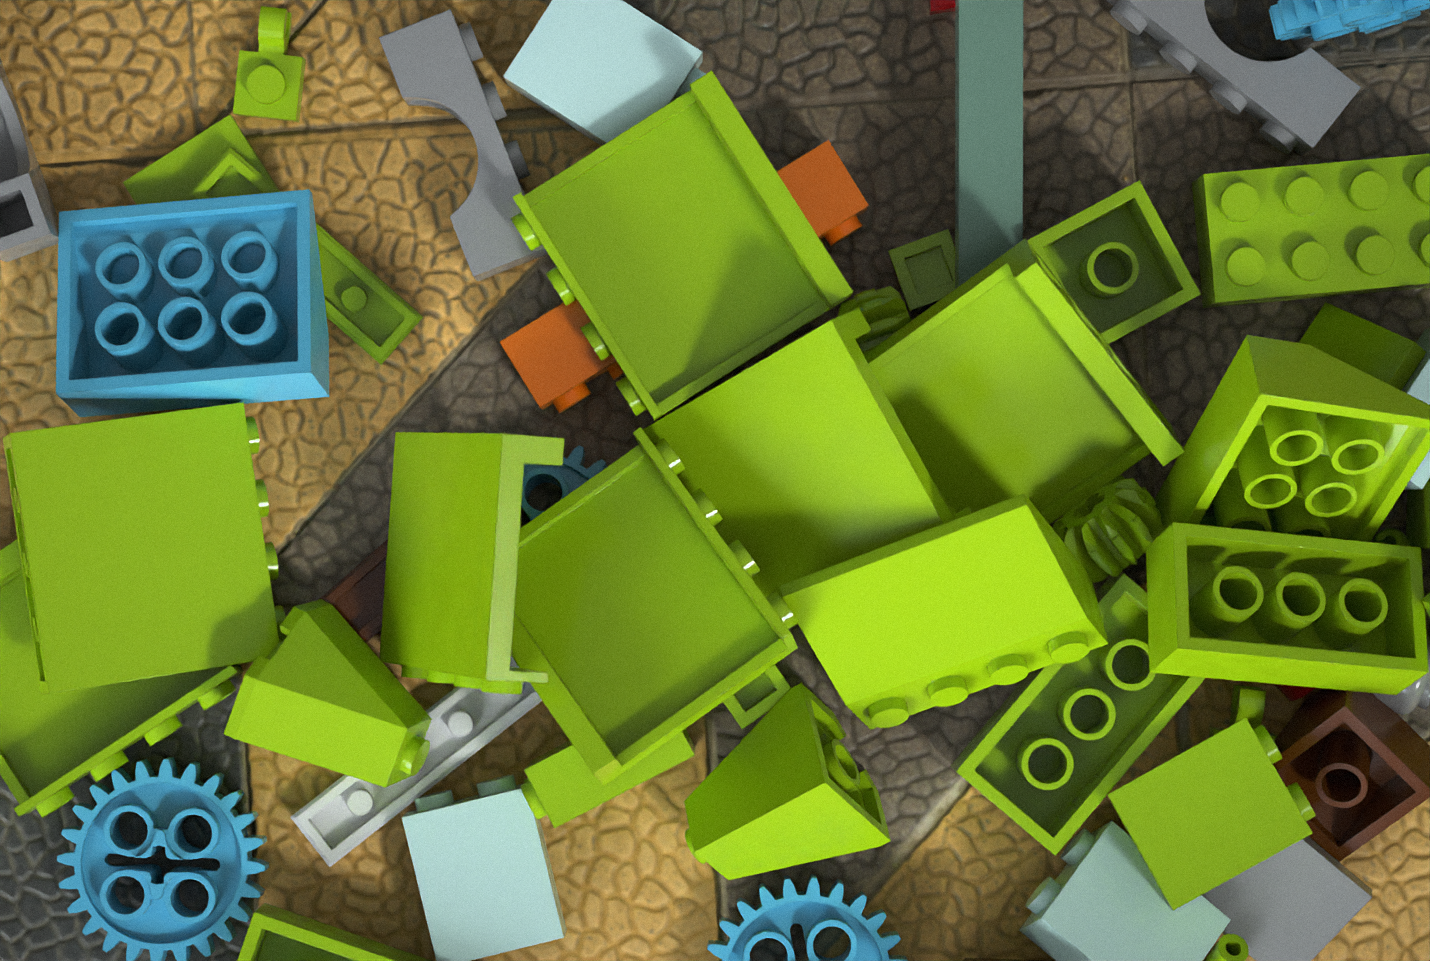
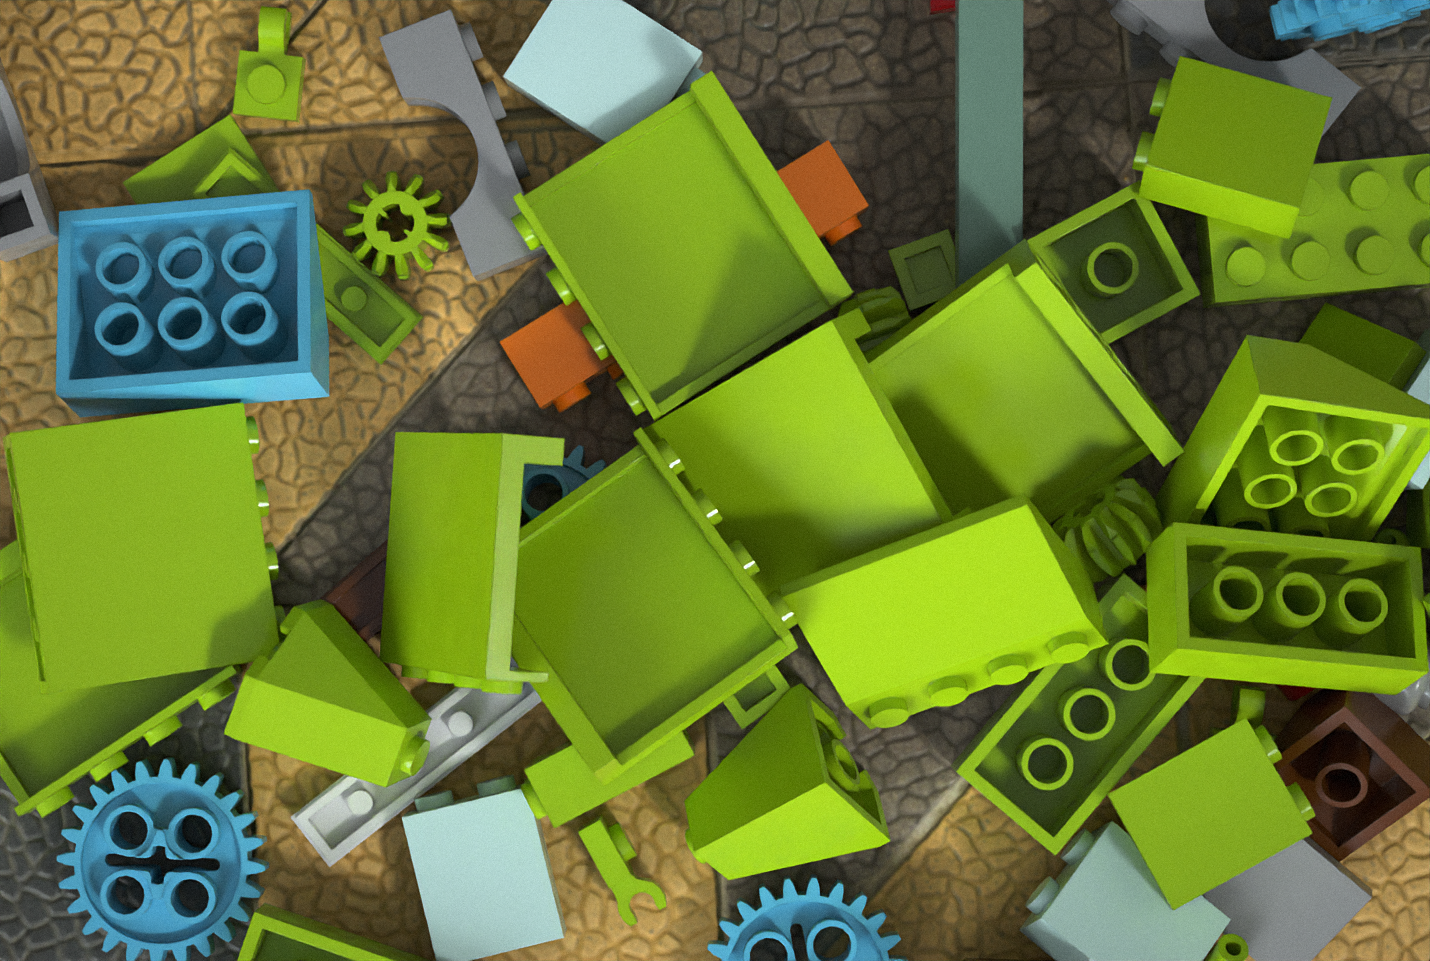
(382, 241): none -> lime gear
(610, 851): none -> lime plate
(1231, 146): none -> lime brick

